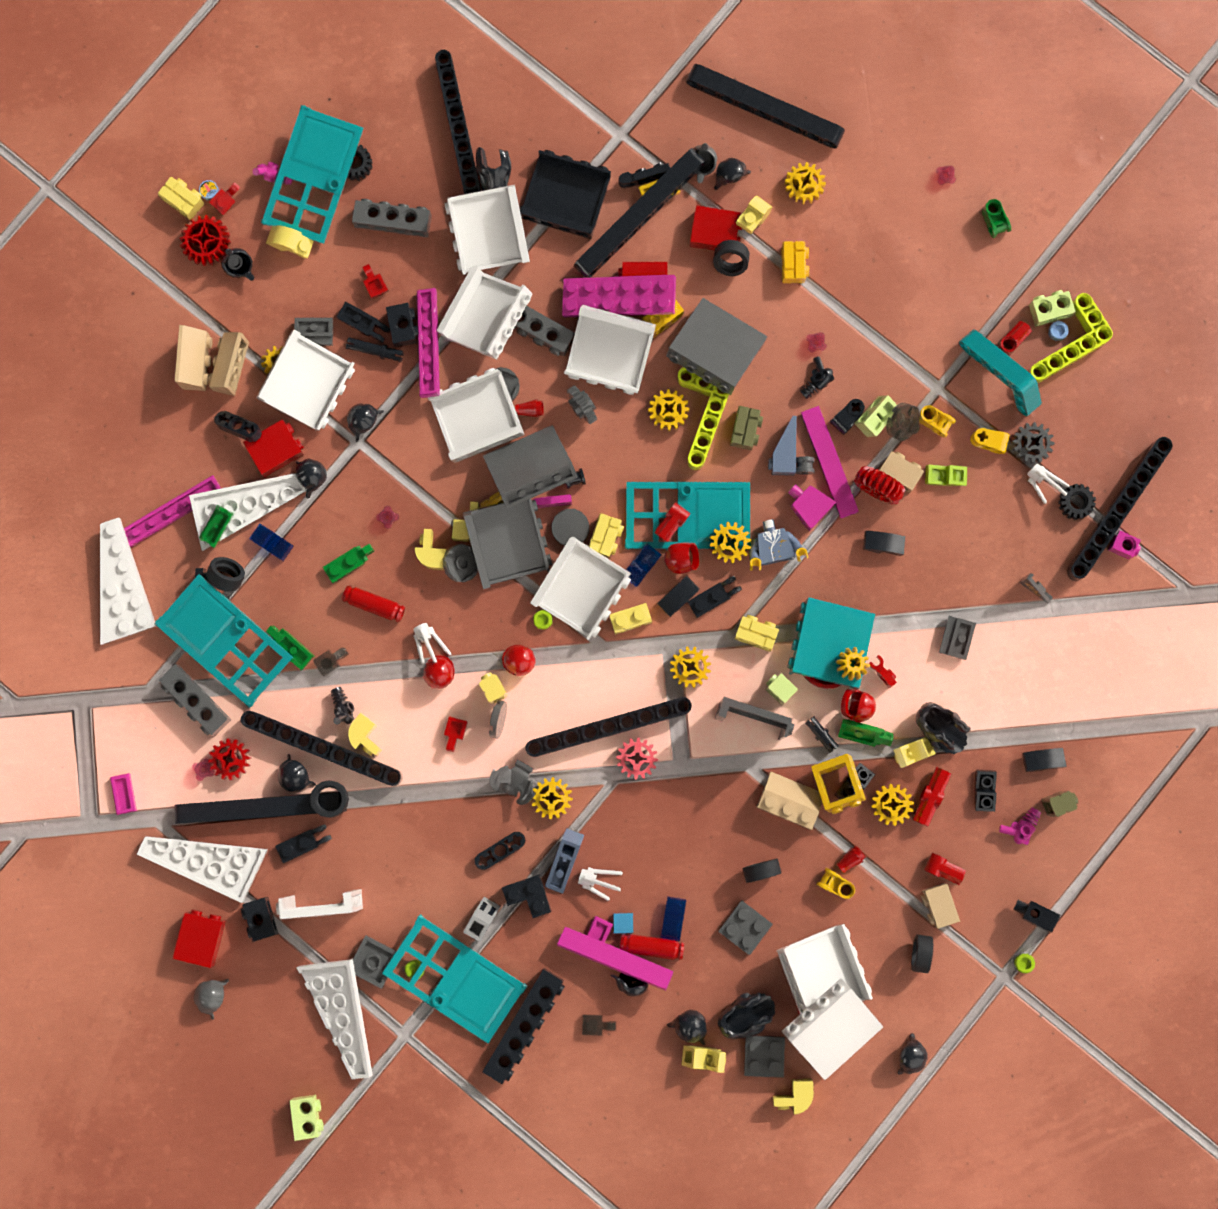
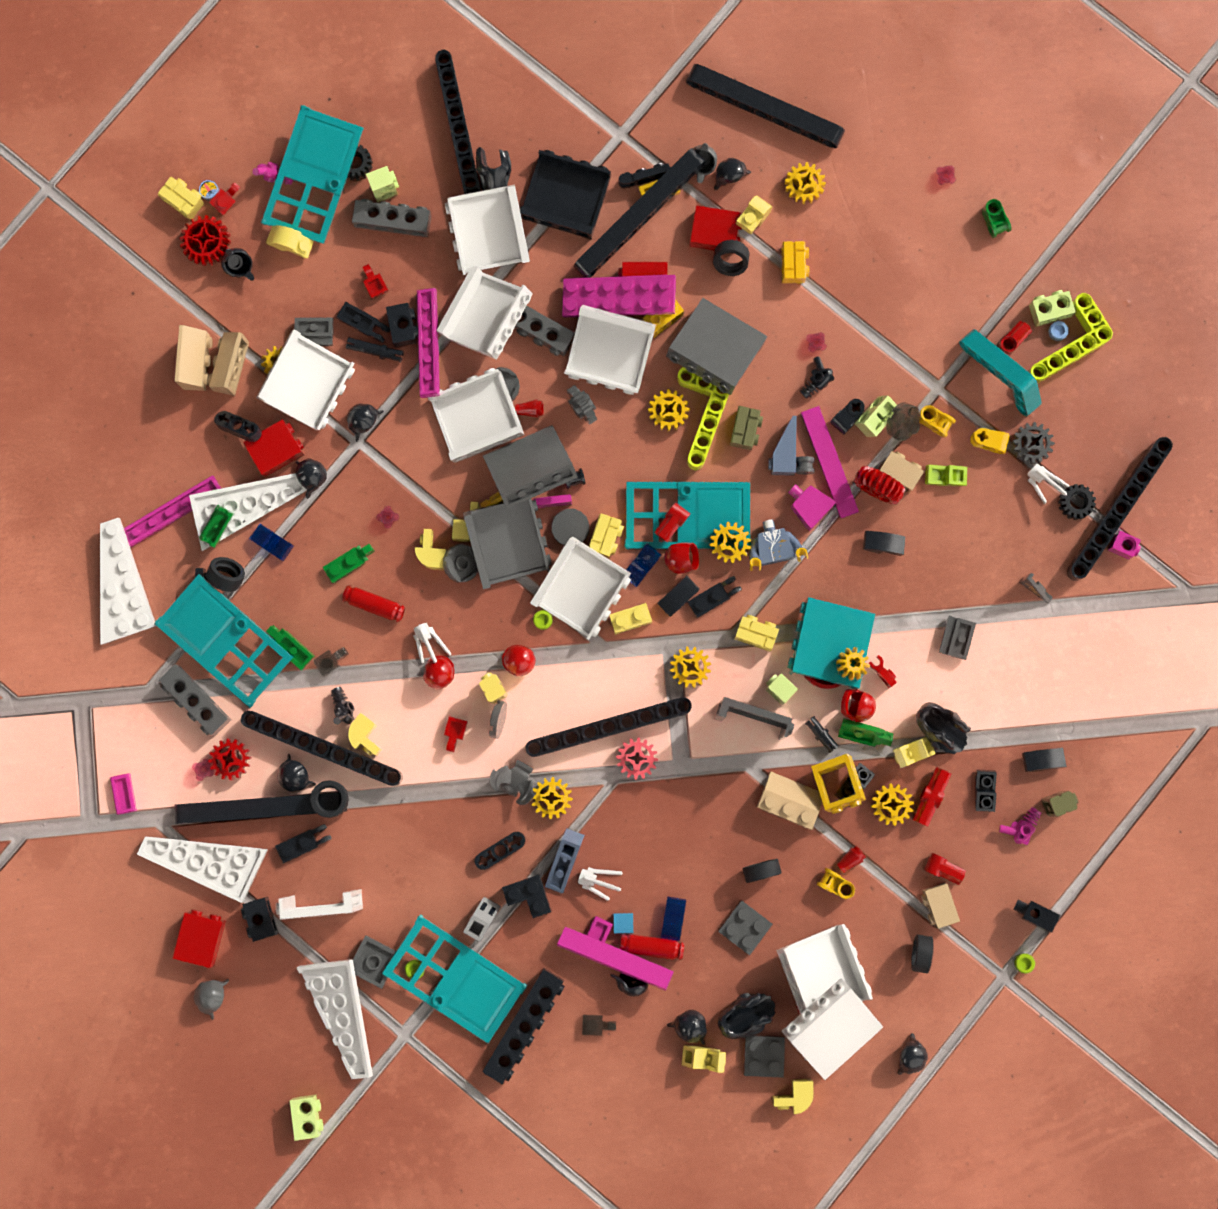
(383, 183): none -> yellowish green brick

